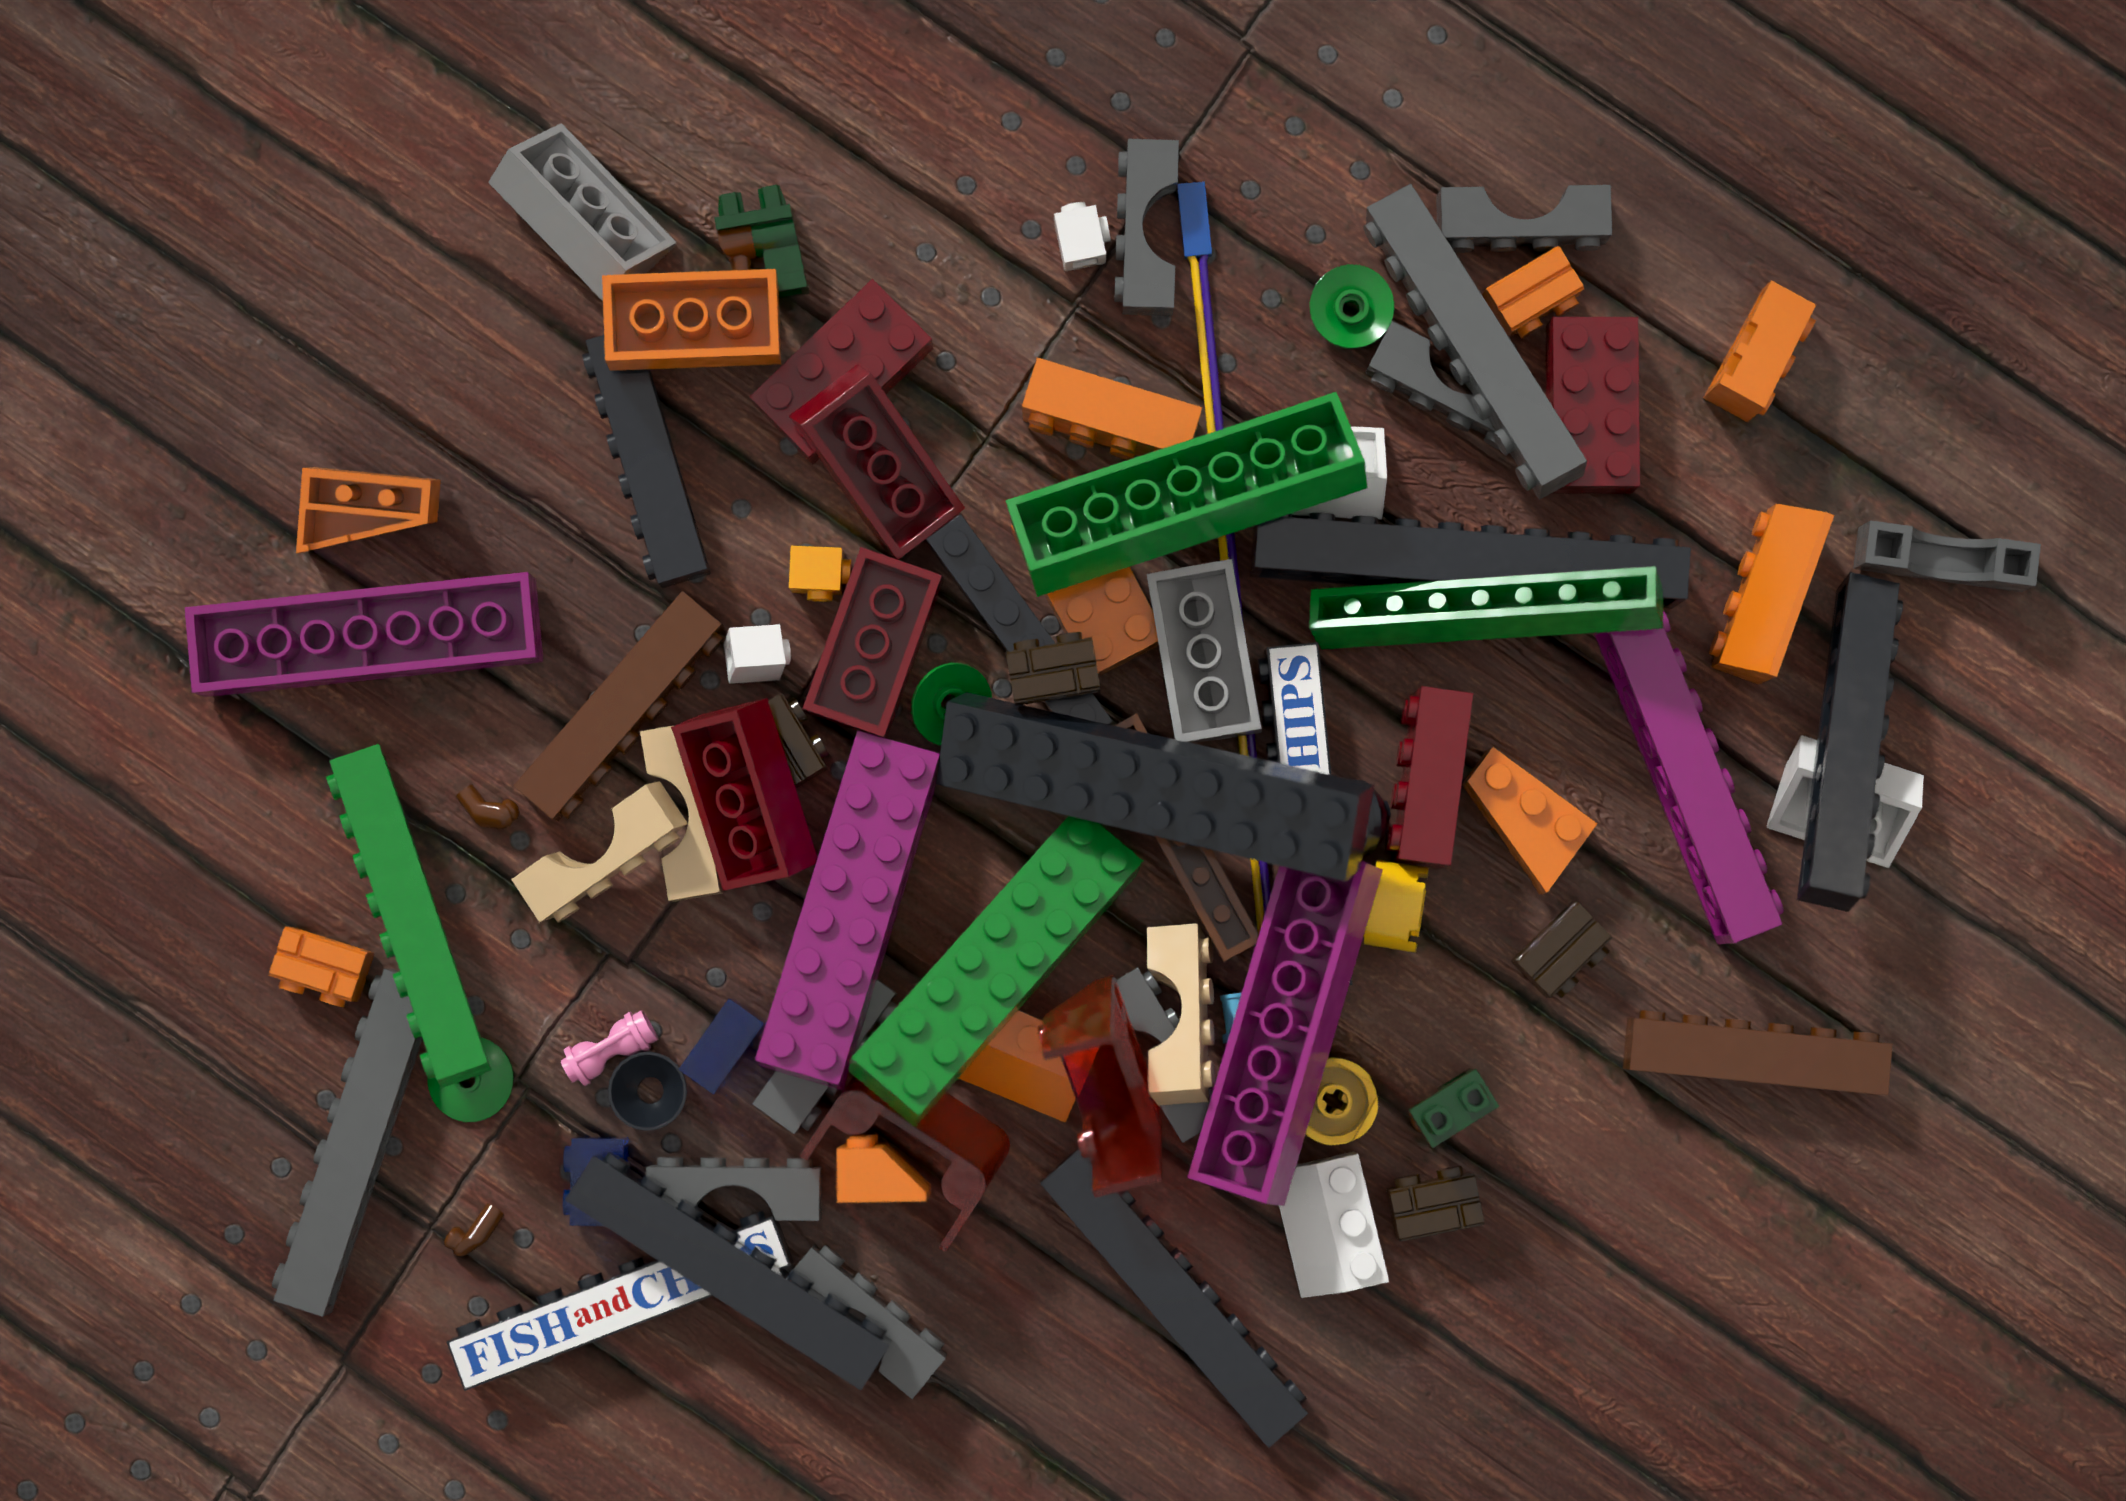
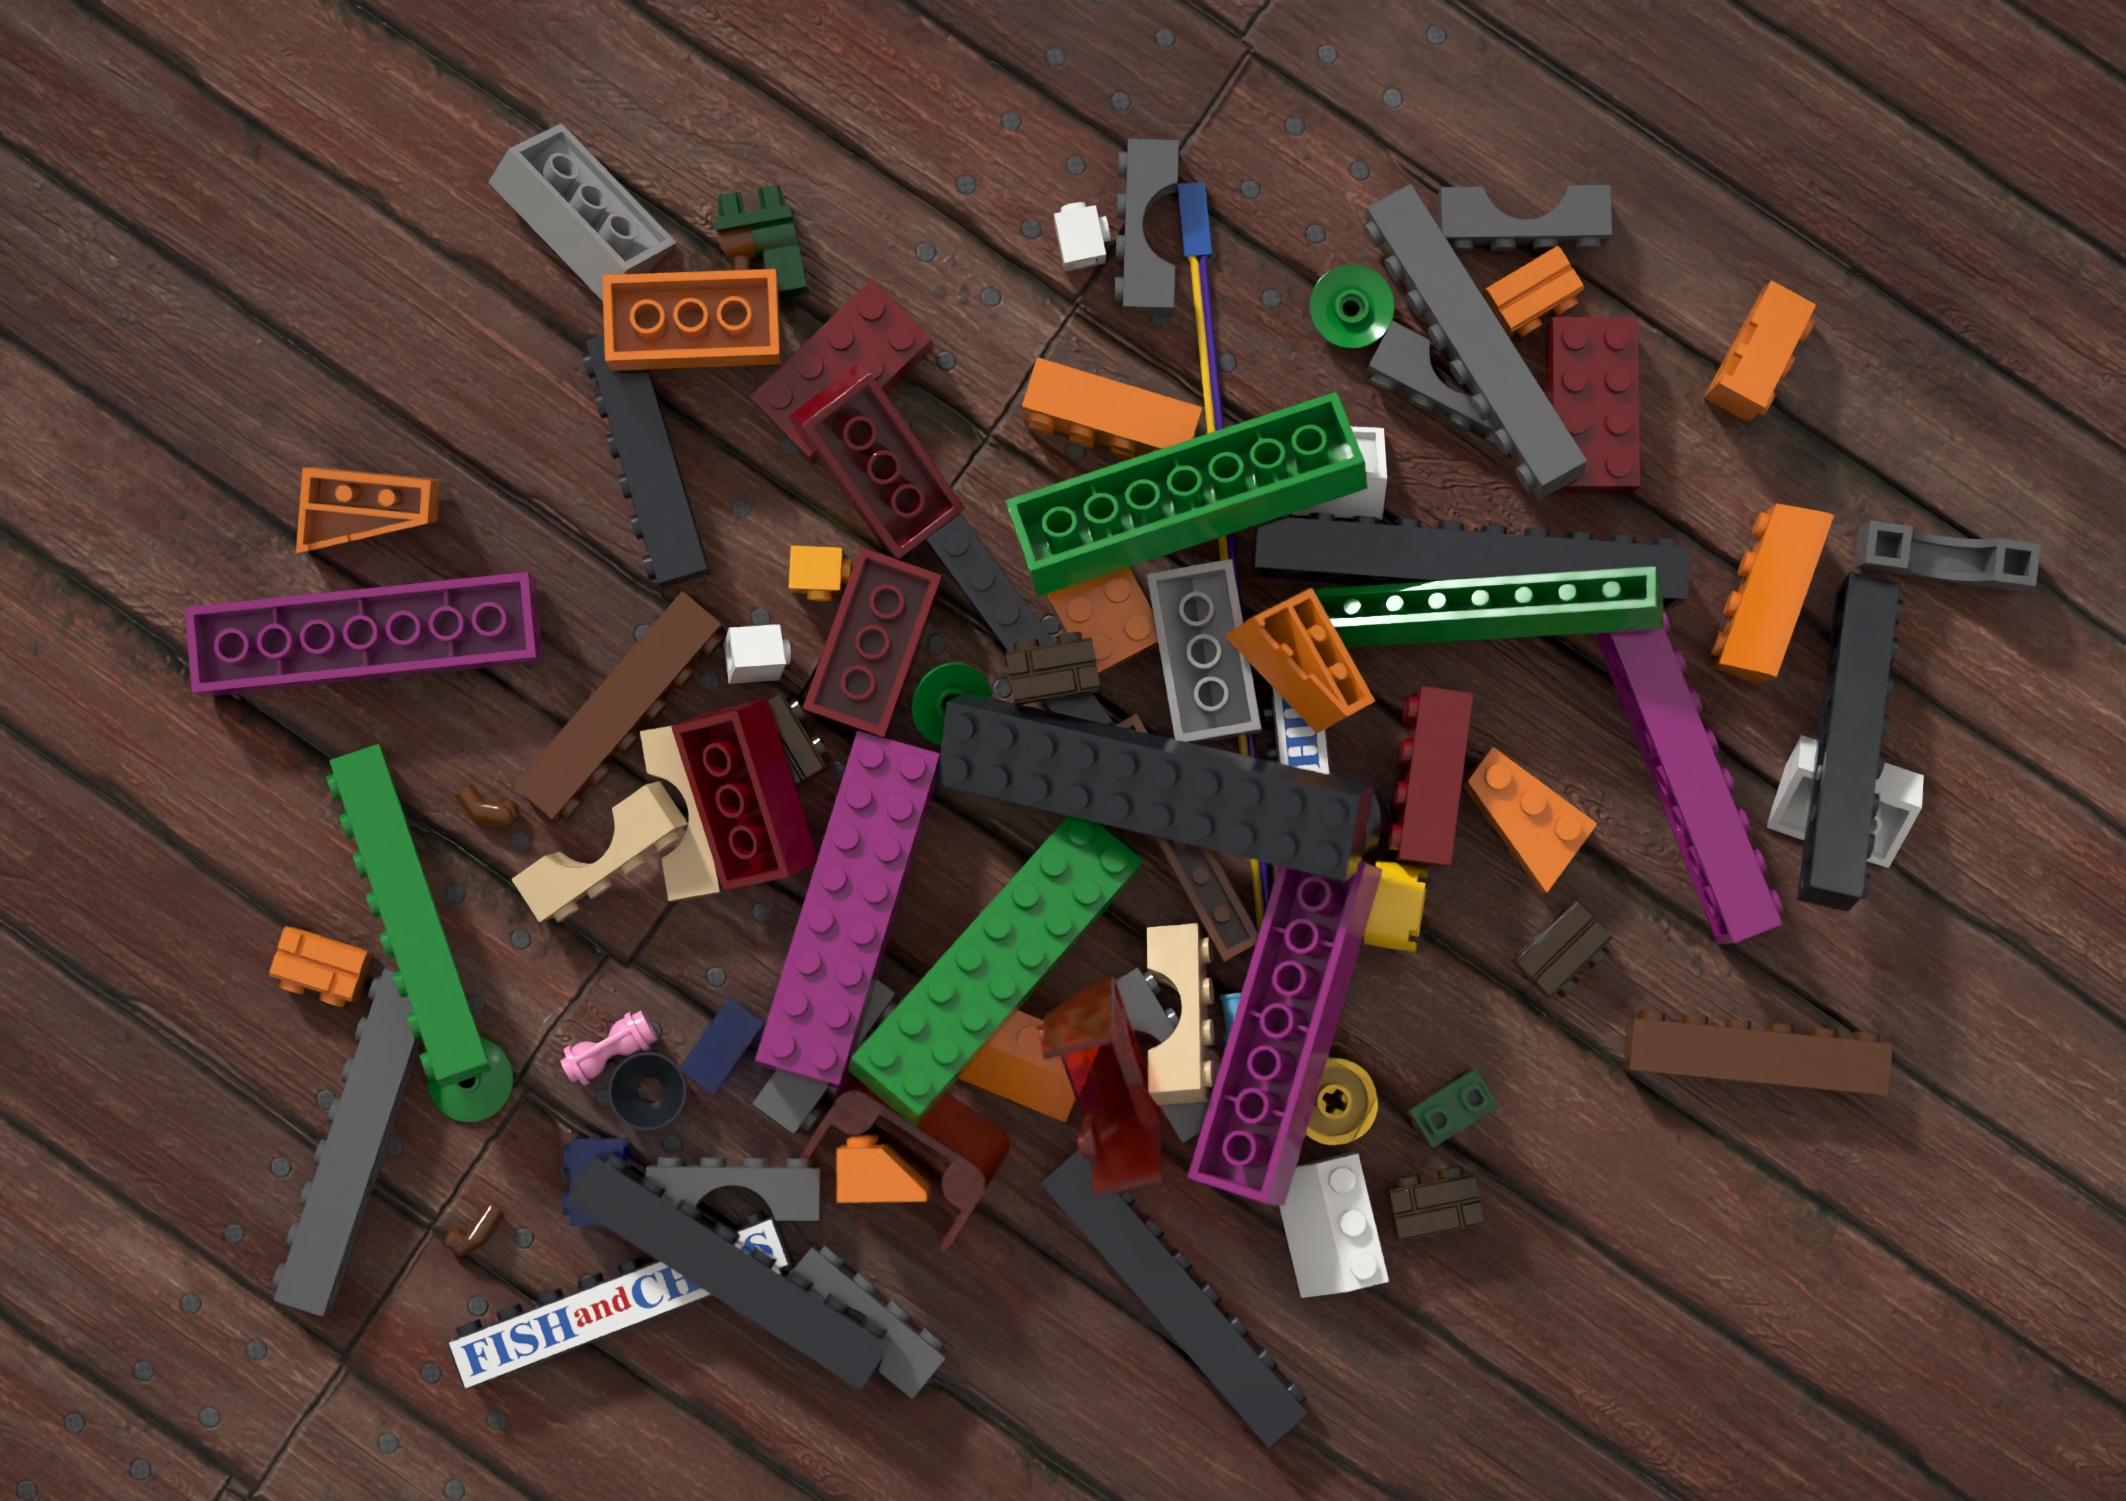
(1304, 660): none -> orange wedge

